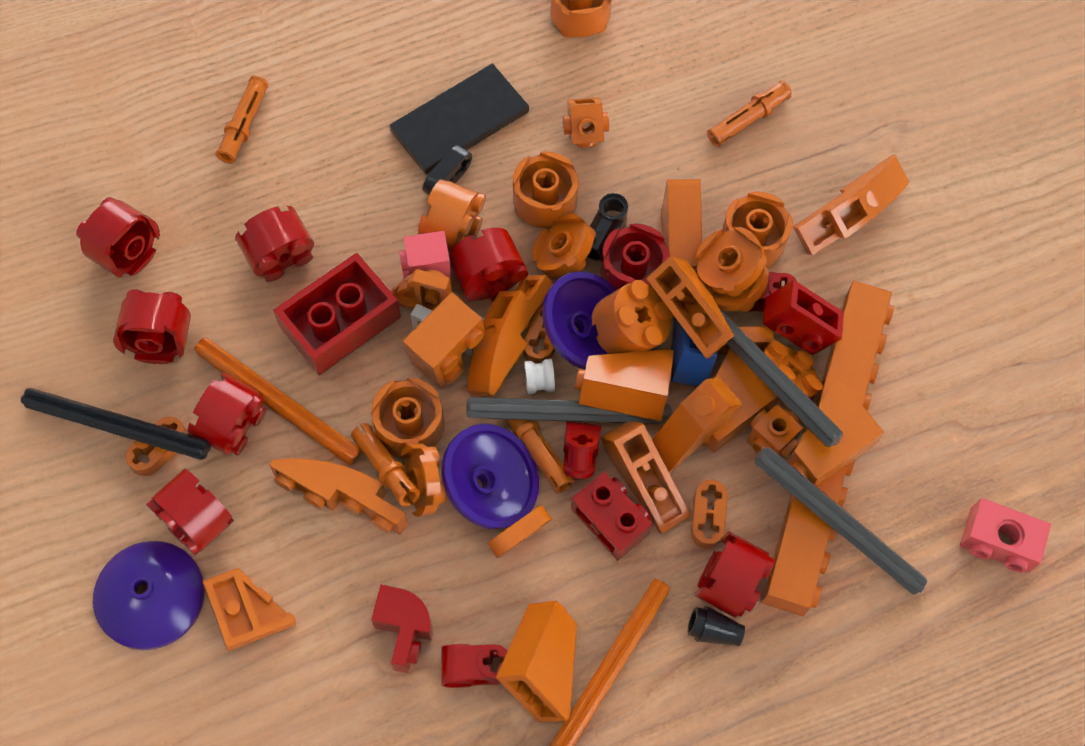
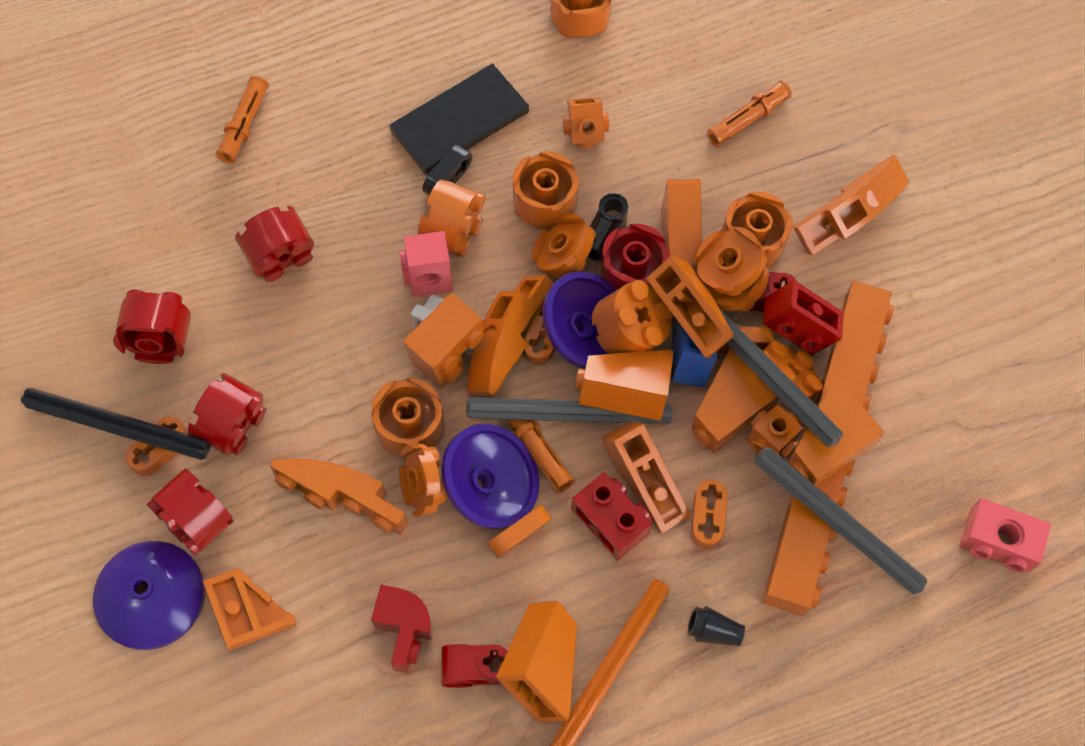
(118, 237): red brick -> none
(279, 401): orange axle -> none
(337, 313): red brick -> none
(391, 472): orange pin -> none
(422, 288): orange wing -> none
(487, 264): red brick -> none
(539, 376): white wheel -> none
(581, 449): red piece -> none
(695, 421): orange slope -> none
(734, 575): red brick -> none

